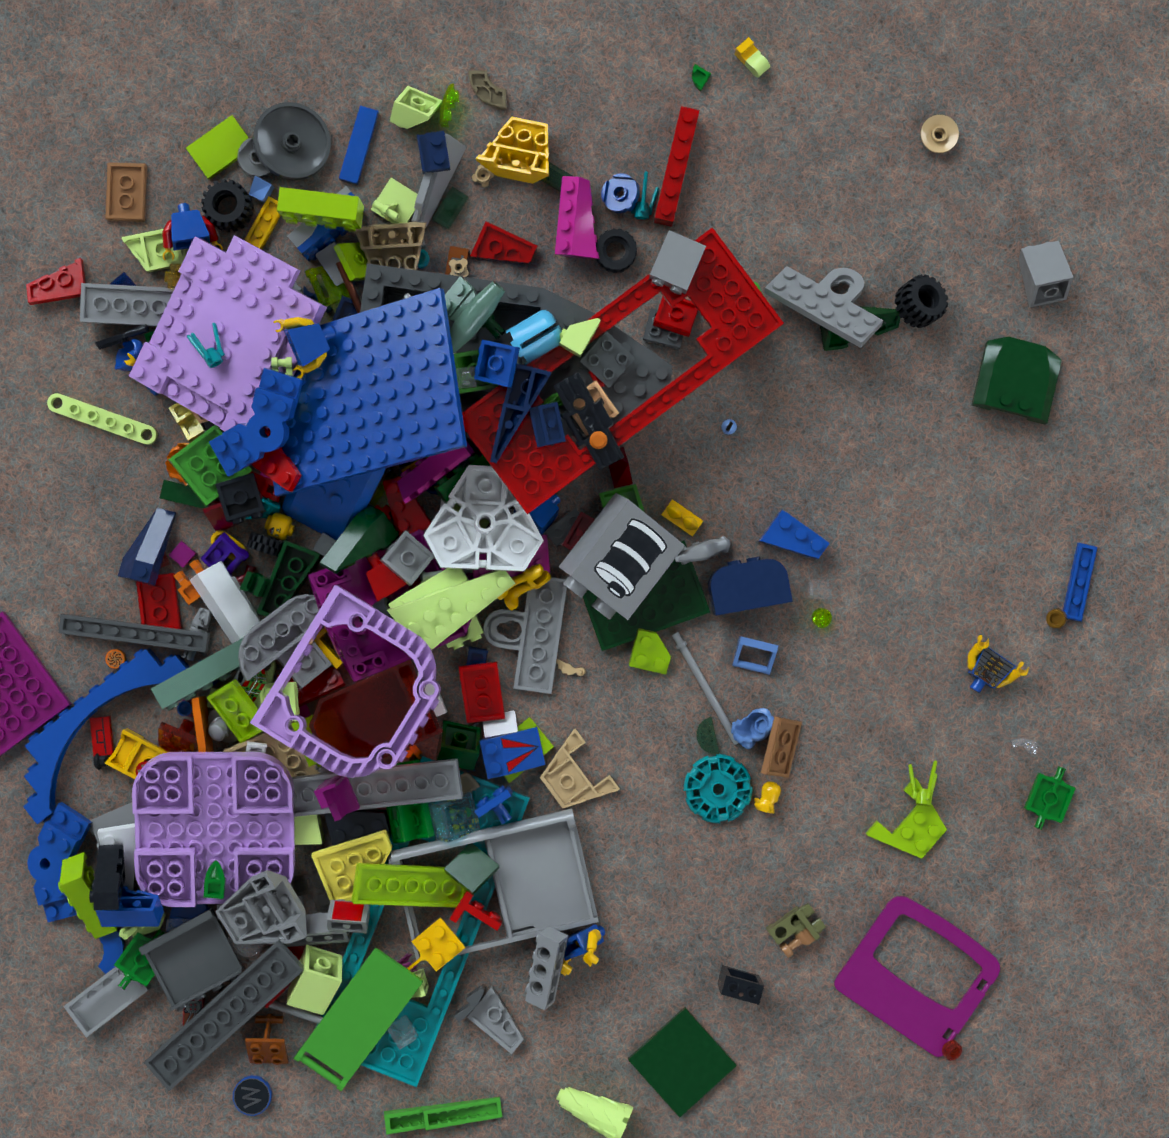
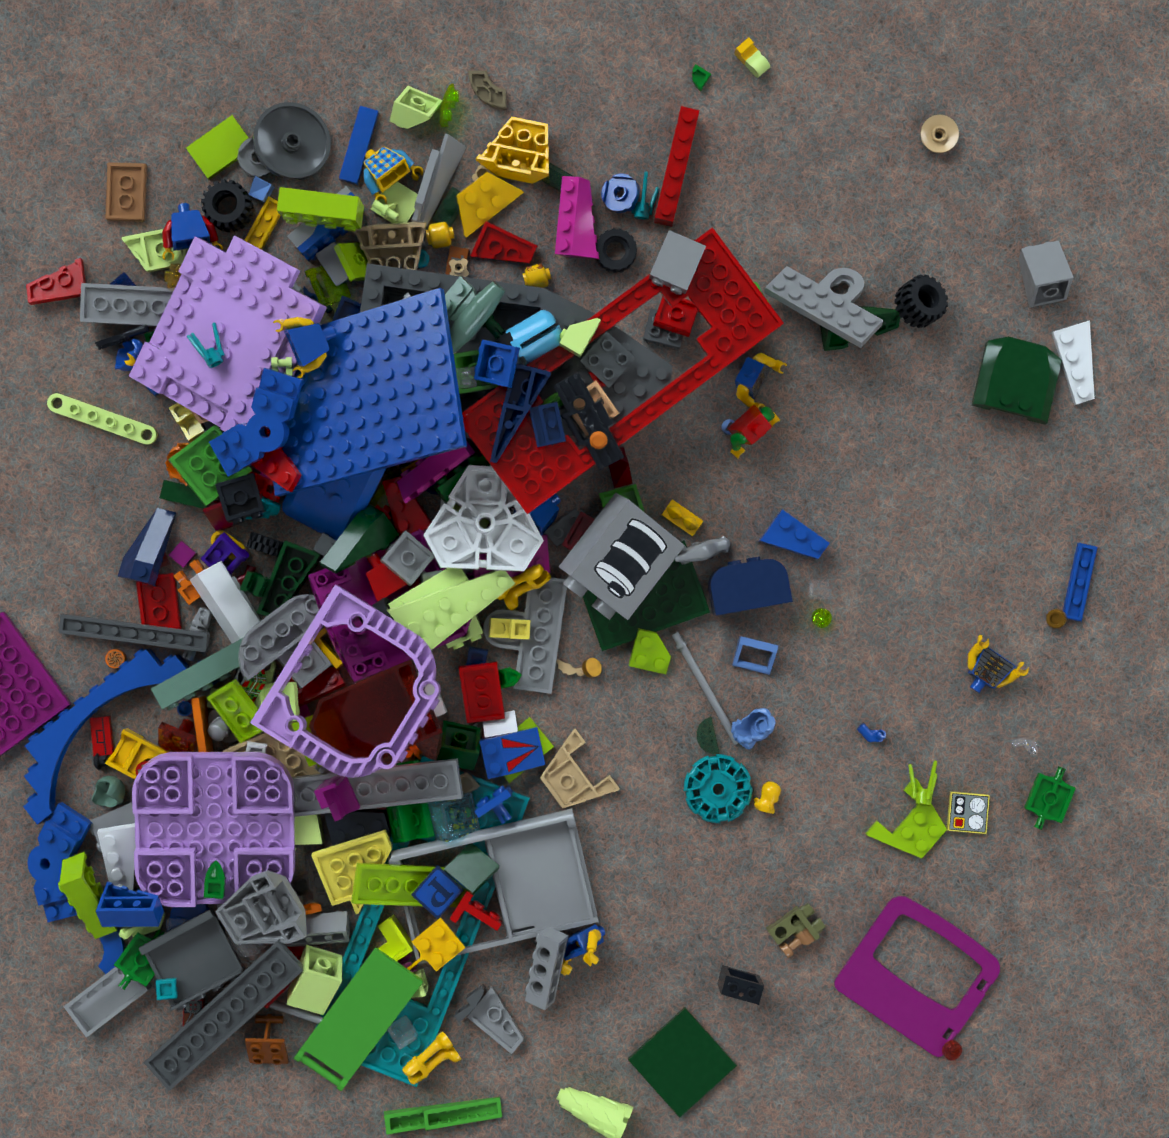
(109, 792): none -> sand green hair
(109, 878): black wedge -> none
(166, 988): none -> teal tile
(252, 1095): black tile -> none
(279, 526): yellow head -> none
(311, 908): none -> orange tile
(348, 917): brick -> none
(350, 287): copper bar -> none
(386, 168): none -> torso
(398, 941): none -> neon yellow panel
(418, 1070): none -> yellow piece
(433, 152): dark blue plate -> none
(437, 892): none -> piece
(439, 235): none -> yellow head
(484, 200): none -> yellow wing
(508, 677): none -> green plate
(509, 628): none -> light yellow slope
(536, 276): none -> yellow head
(591, 667): none -> pearl gold tile
(751, 428): none -> red torso
(752, 377): none -> torso
(781, 747): medium nougat tile -> none
(871, 735): none -> blue arm
(967, 812): none -> tile
(1076, 354): none -> white wing

